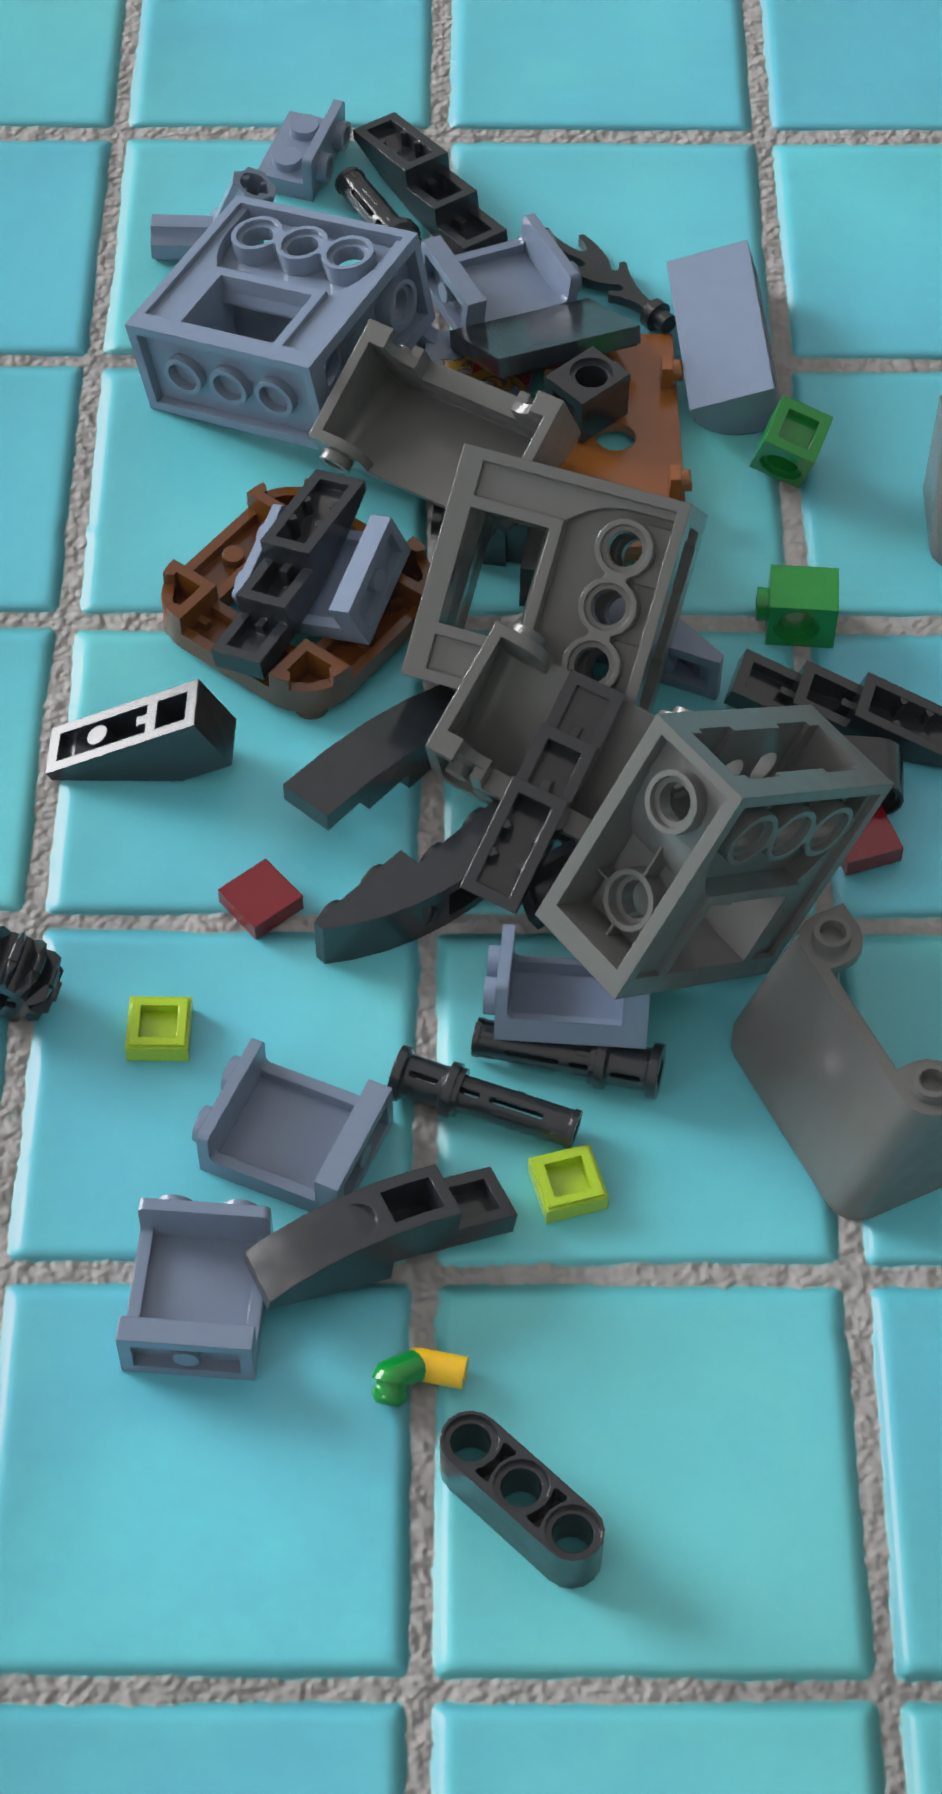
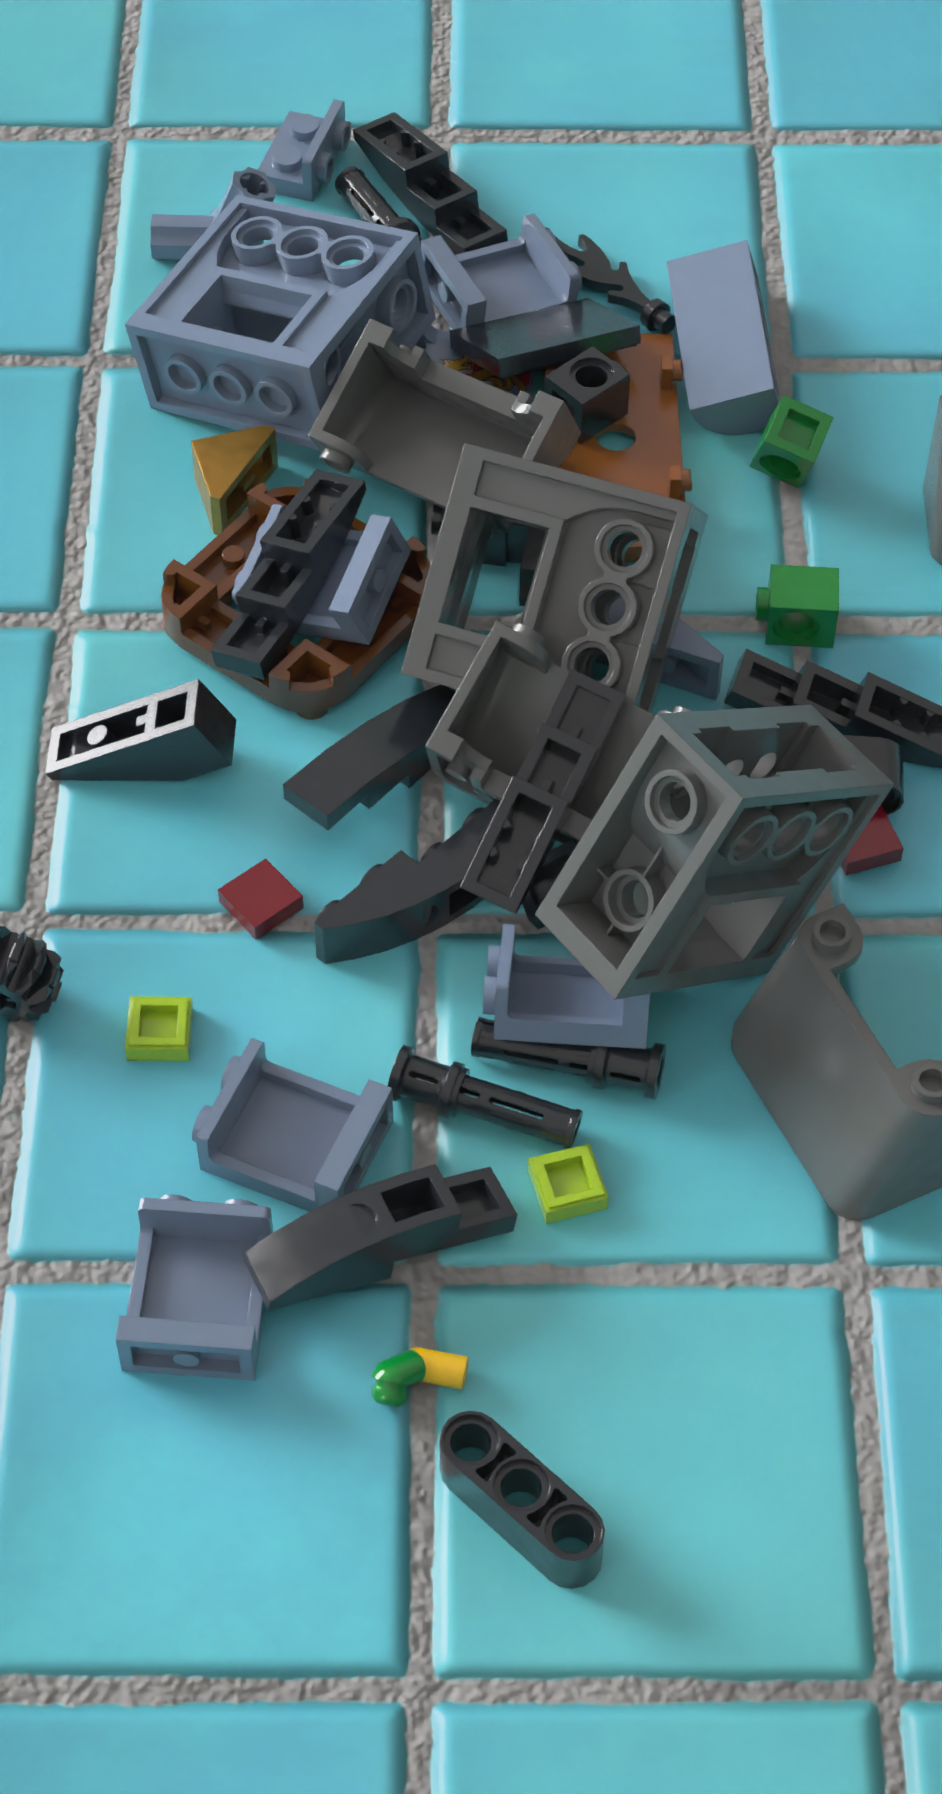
(230, 467): none -> pearl gold slope

